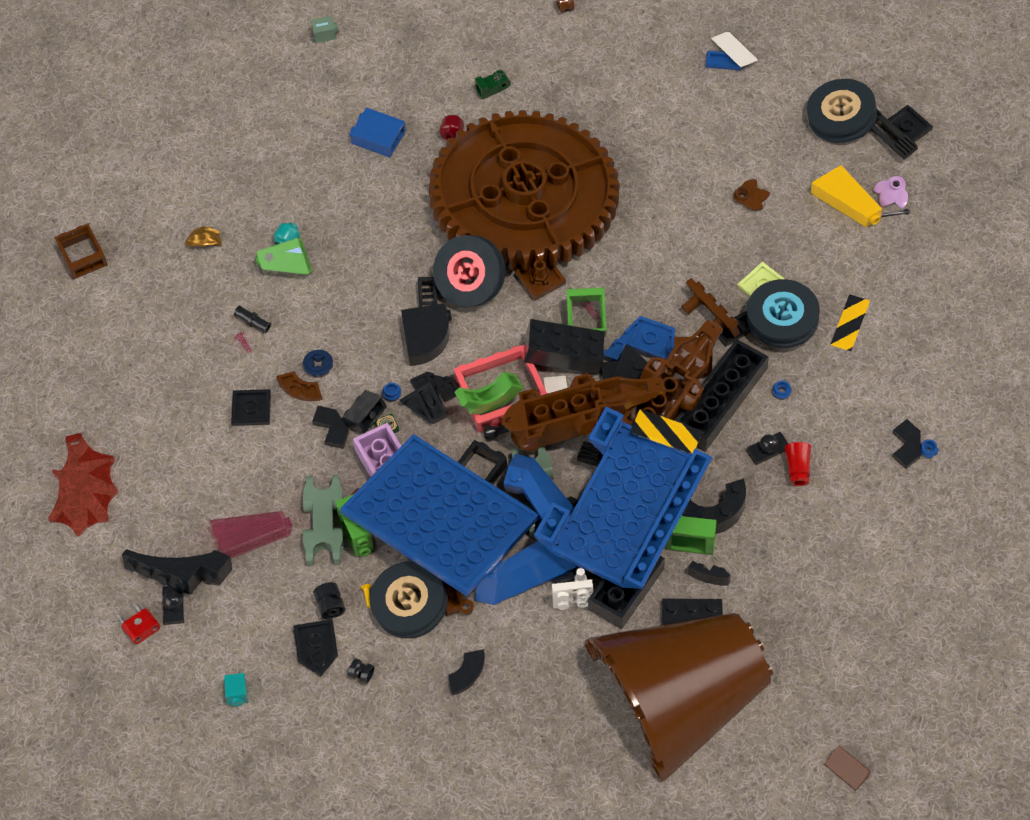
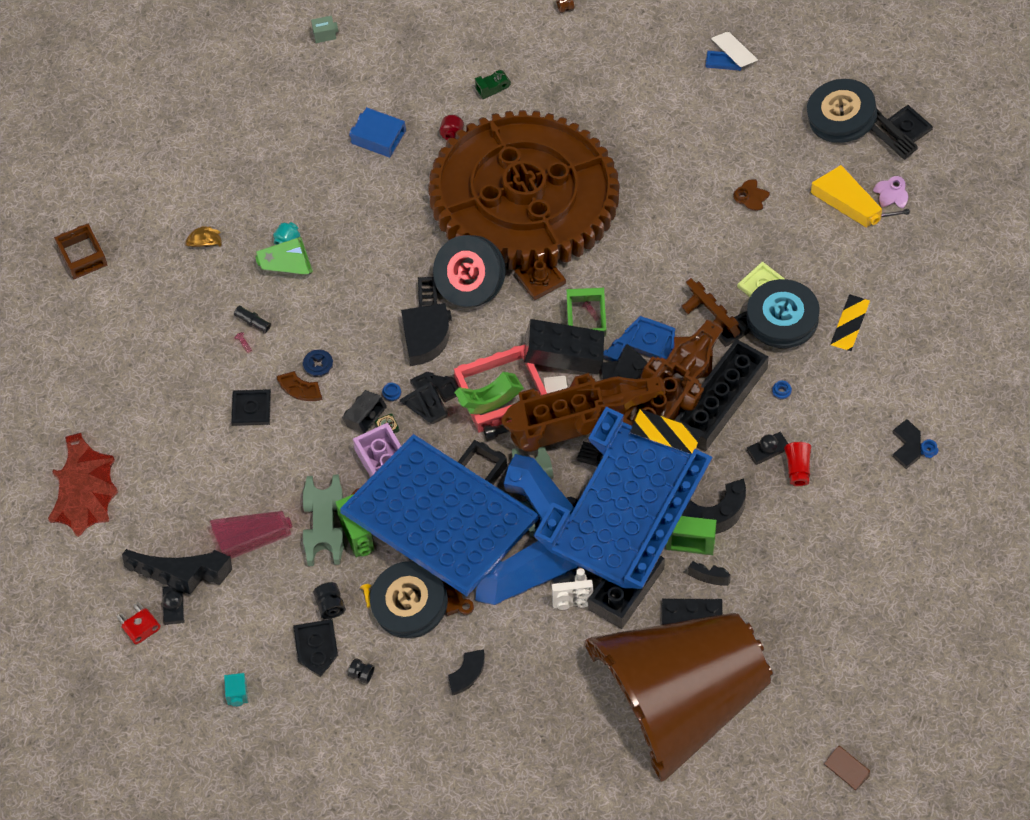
(331, 419): black tile -> none

